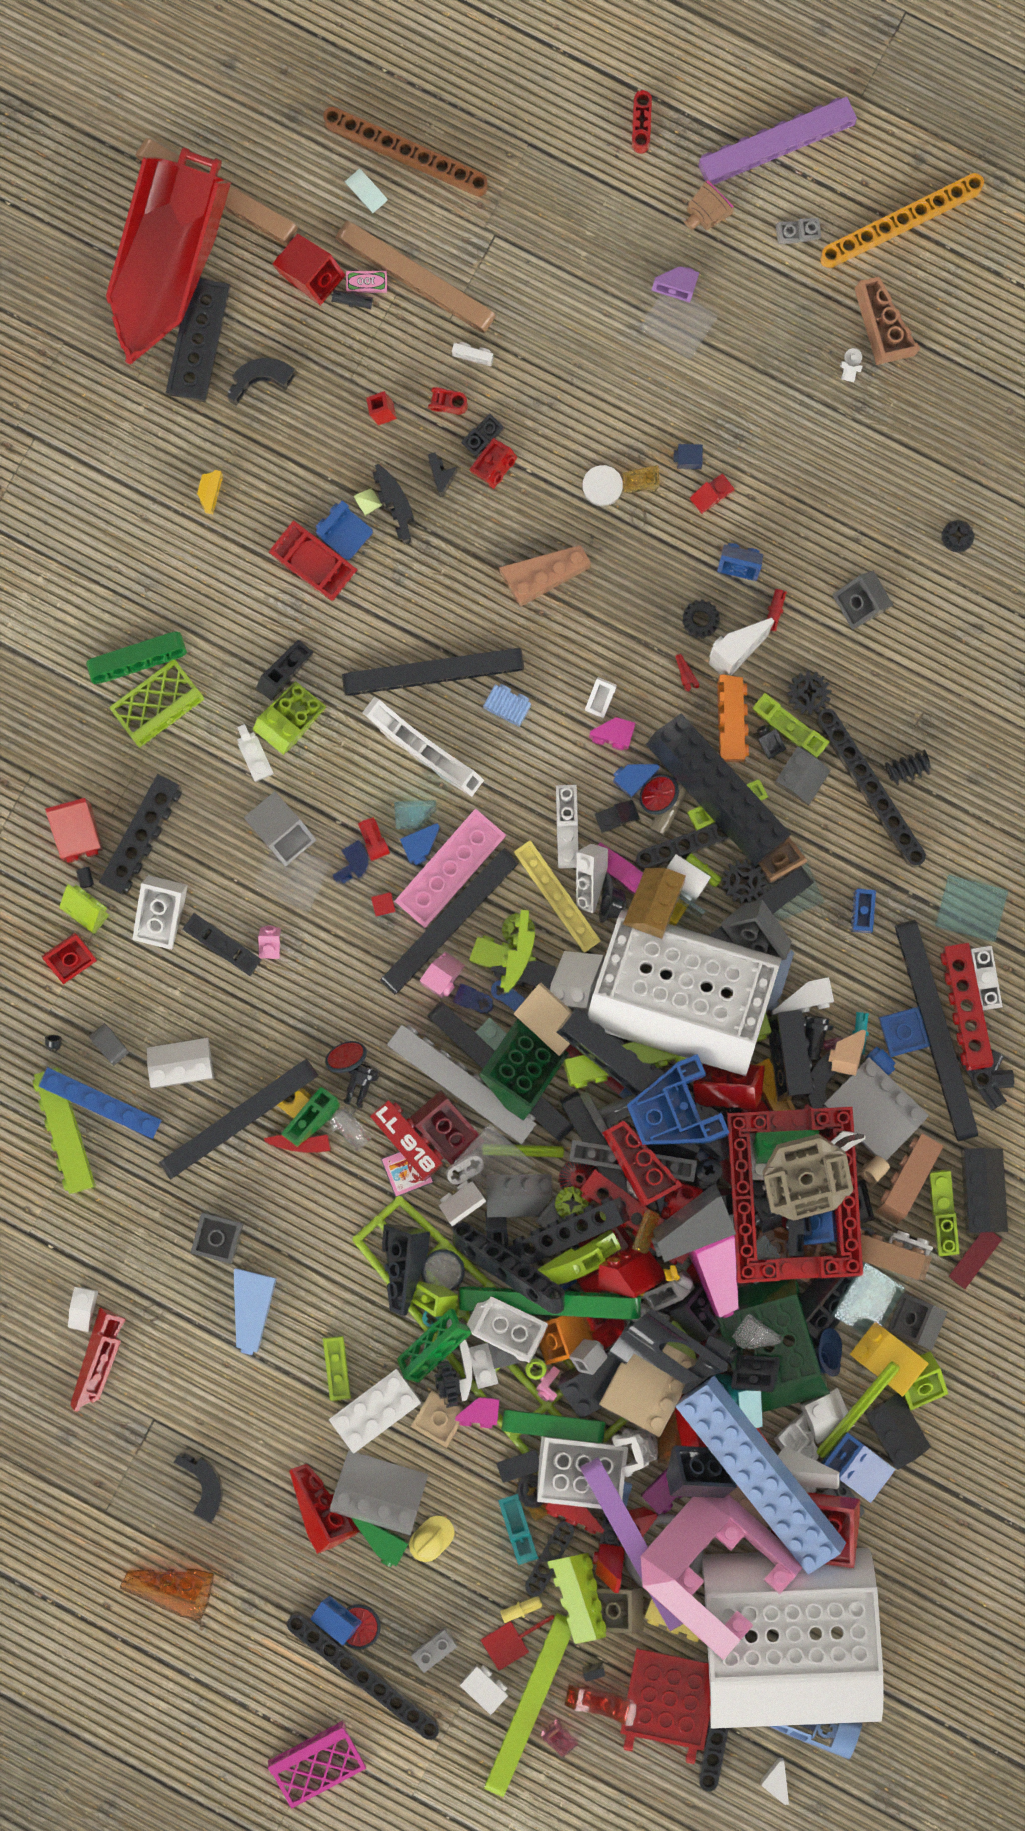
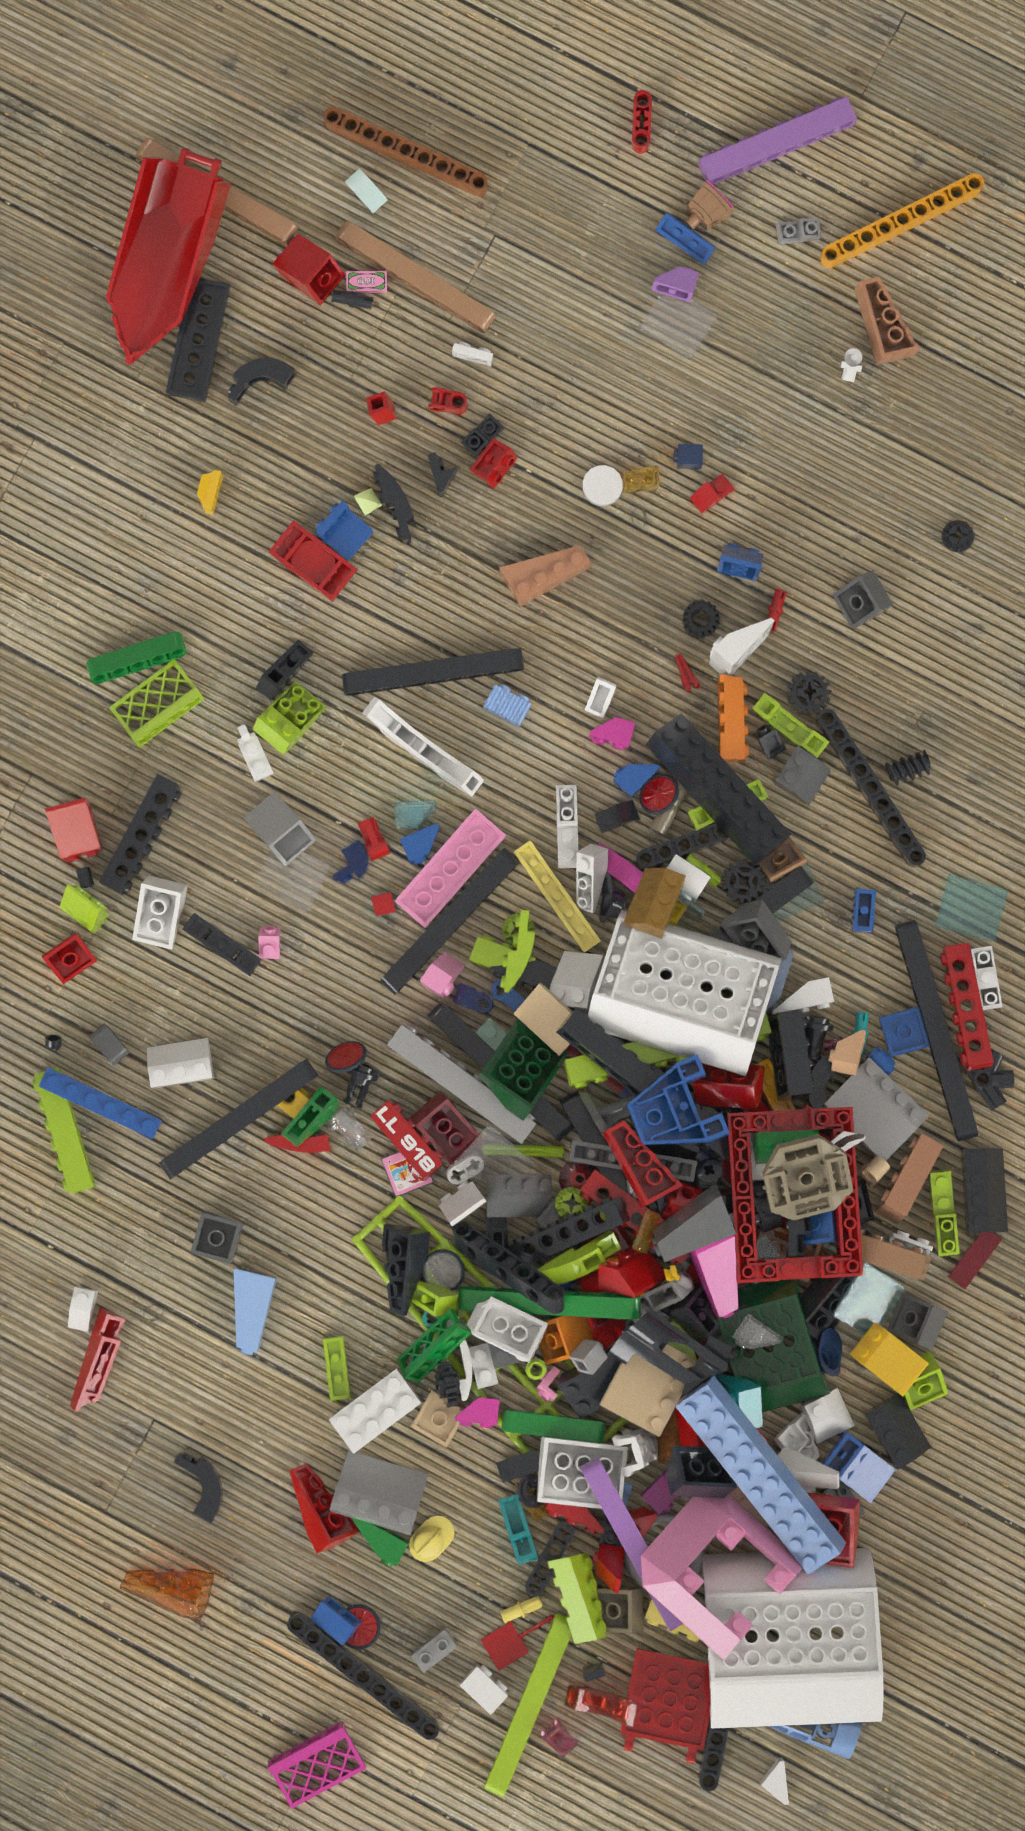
(685, 238): none -> blue plate
(755, 1373): black slope -> none
(858, 1409): lime axle -> none

